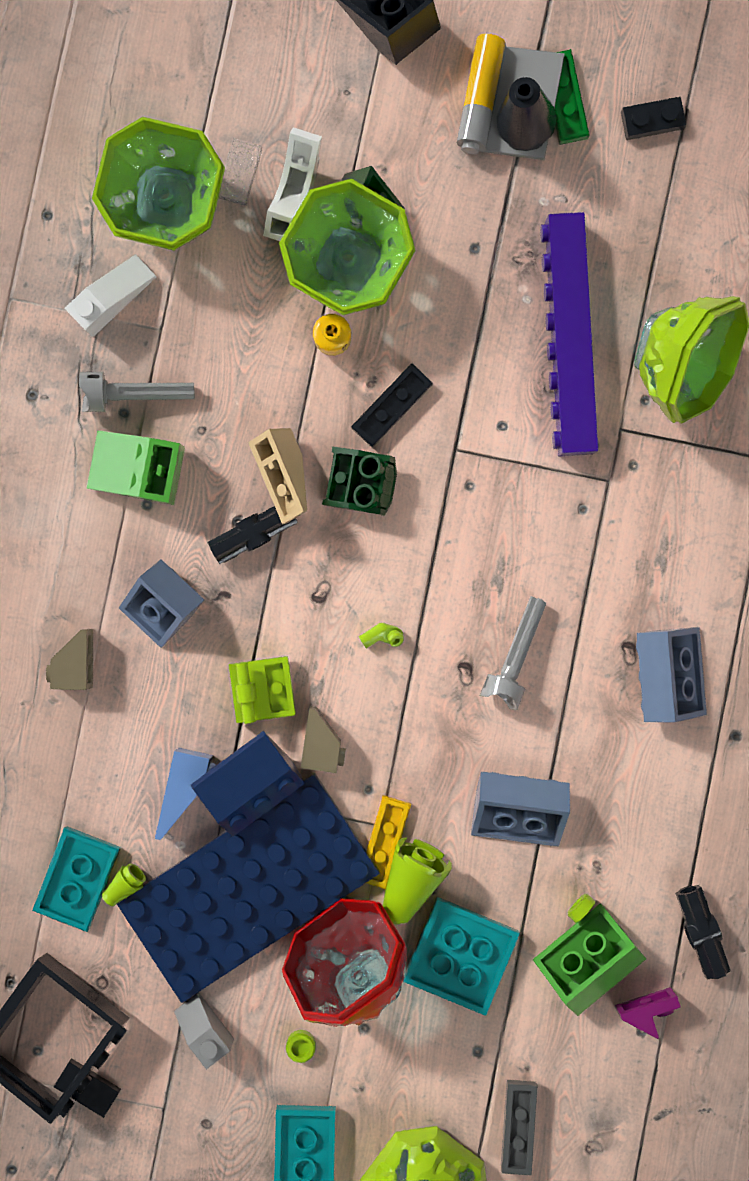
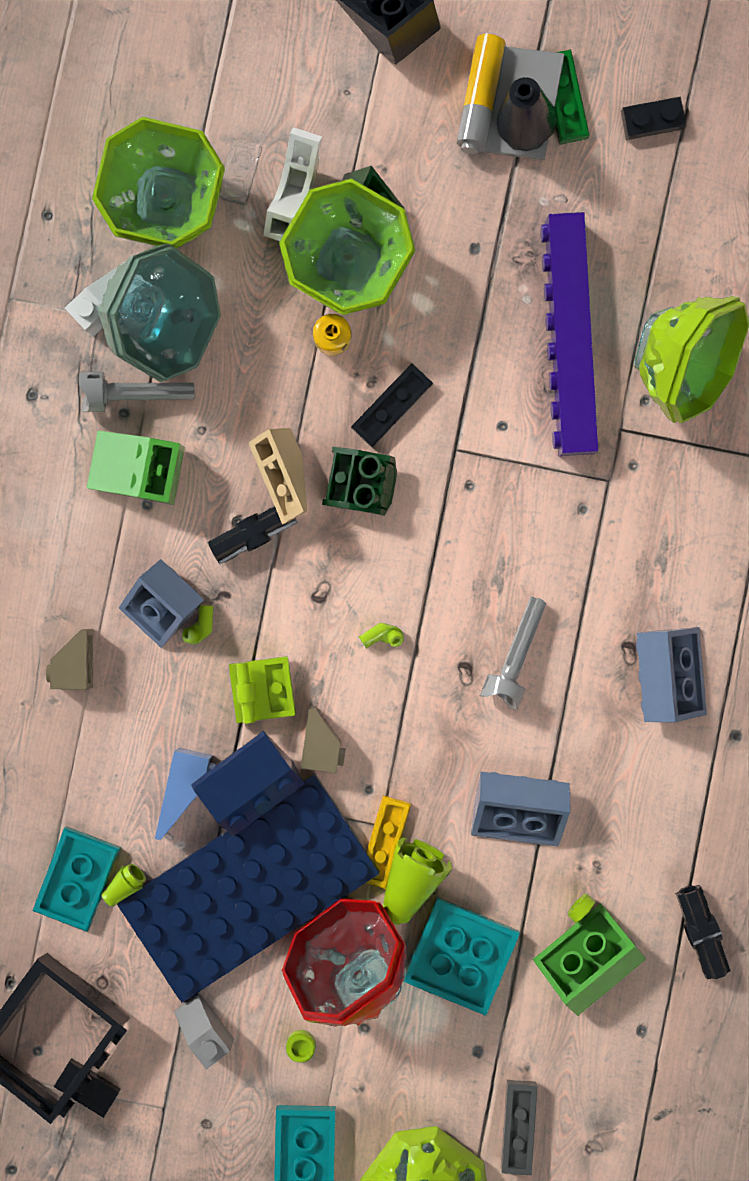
(160, 312): none -> clear light blue rock
(200, 629): none -> lime arm
(640, 1011): magenta slope -> none

